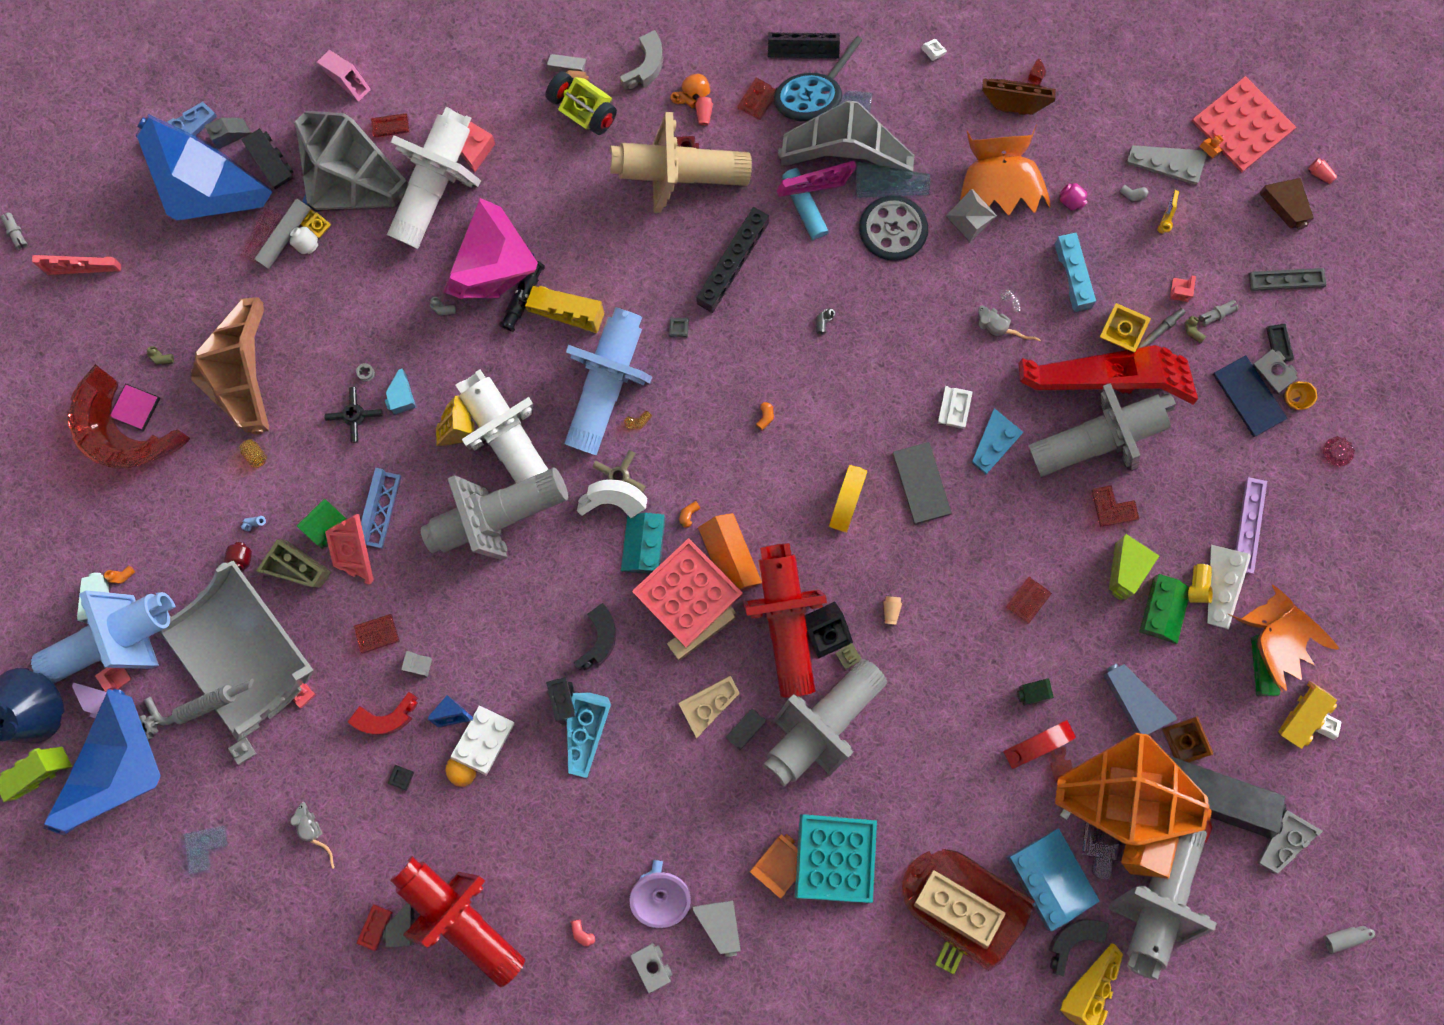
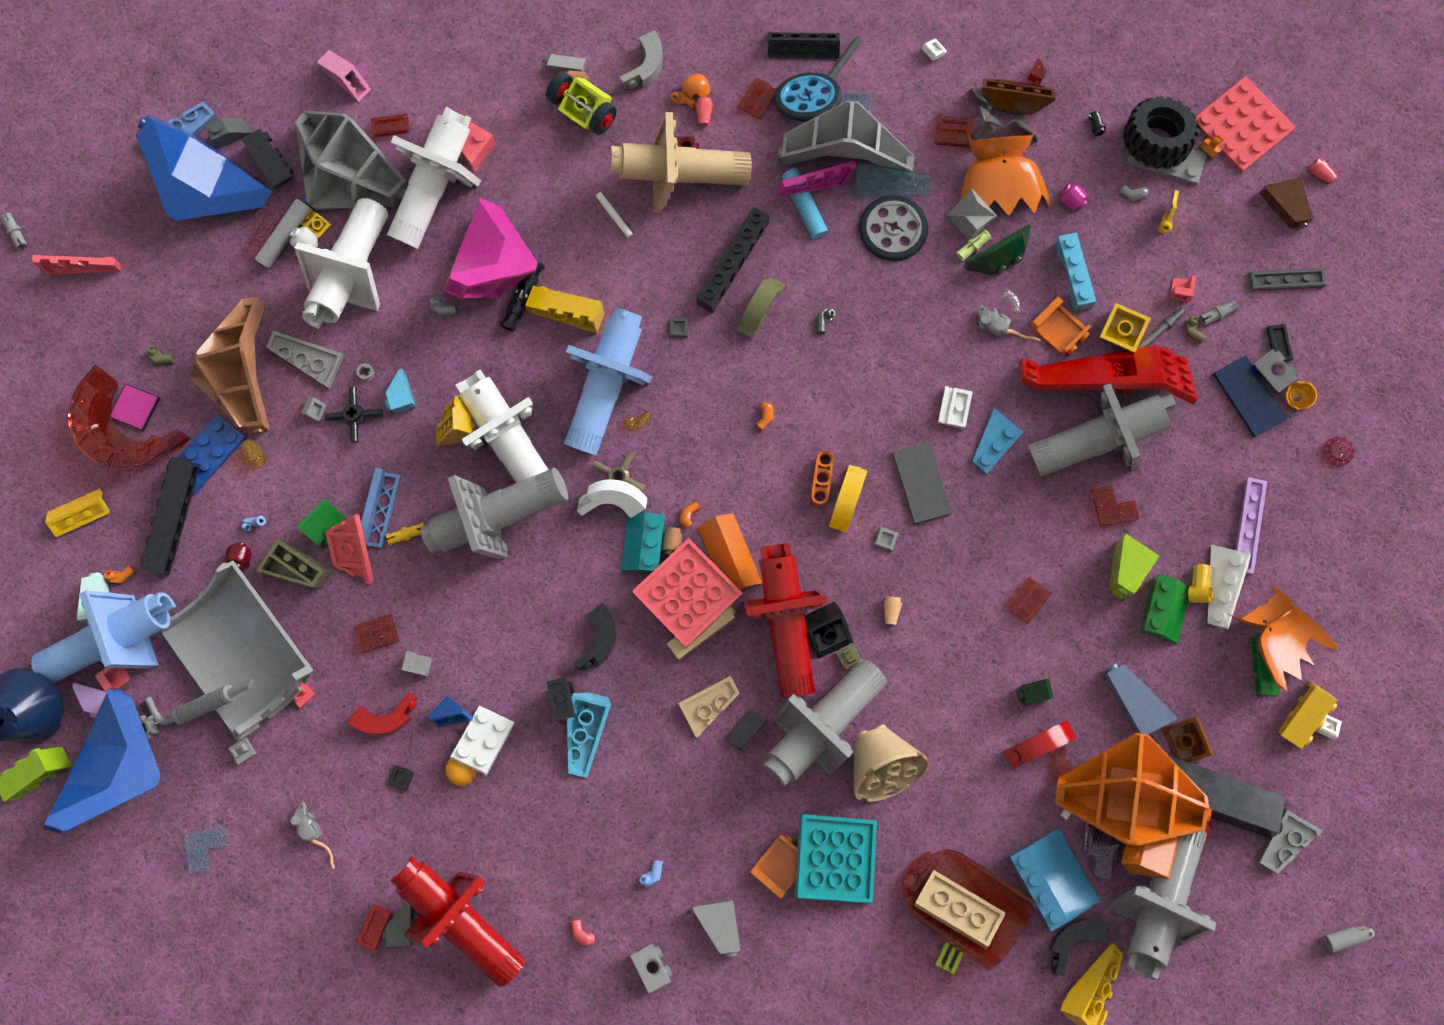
(76, 513): none -> yellow panel
(170, 516): none -> black brick
(212, 448): none -> blue plate
(311, 359): none -> light grey wing
(313, 408): none -> light grey tile
(343, 272): none -> white piece
(404, 534): none -> yellow pin
(611, 211): none -> white bar
(662, 909): lavender dish -> none
(671, 540): none -> nougat brick
(759, 306): none -> olive arch
(822, 470): none -> orange beam
(884, 763): none -> tan cone
(886, 539): none -> light grey tile
(953, 135): none -> clear red plate
(973, 245): none -> yellowish green pin
(985, 129): none -> dark grey plant
(1000, 255): none -> dark green wedge
(1060, 328): none -> orange panel
(1097, 124): none -> black pin
(1165, 115): none -> black tyre

